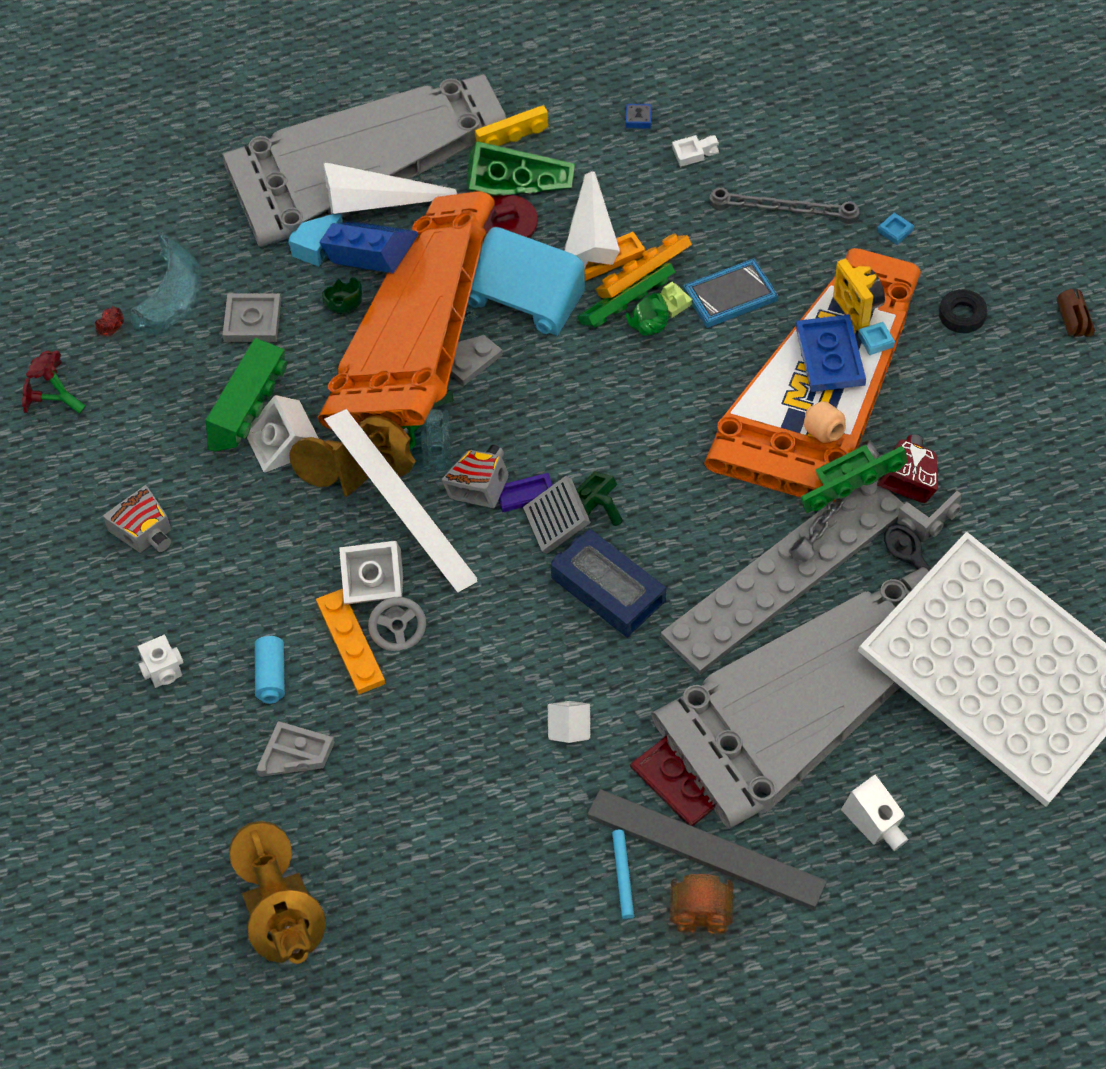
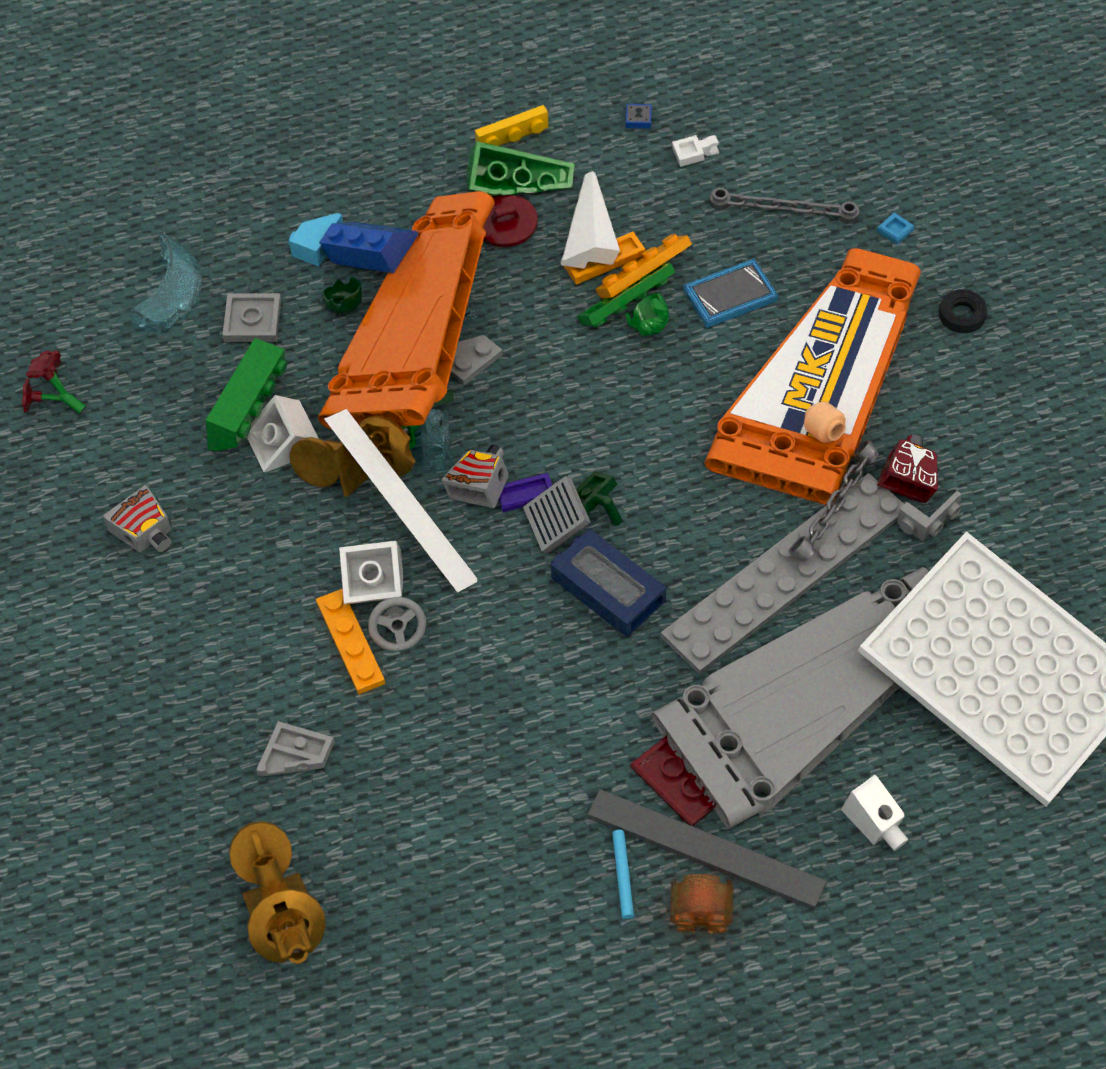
(110, 322): clear red plate -> none
(160, 661): white brick -> none
(269, 669): medium azure brick -> none
(362, 190): white wedge -> none
(397, 136): light grey panel -> none
(528, 278): medium azure windscreen -> none
(569, 721): white panel -> none
(675, 299): yellowish green tile -> none
(830, 353): blue plate -> none
(849, 473): green bracket -> none
(857, 292): yellow piece -> none
(876, 338): medium azure tile -> none
(904, 545): black piece -> none
(1075, 313): reddish brown arm -> none

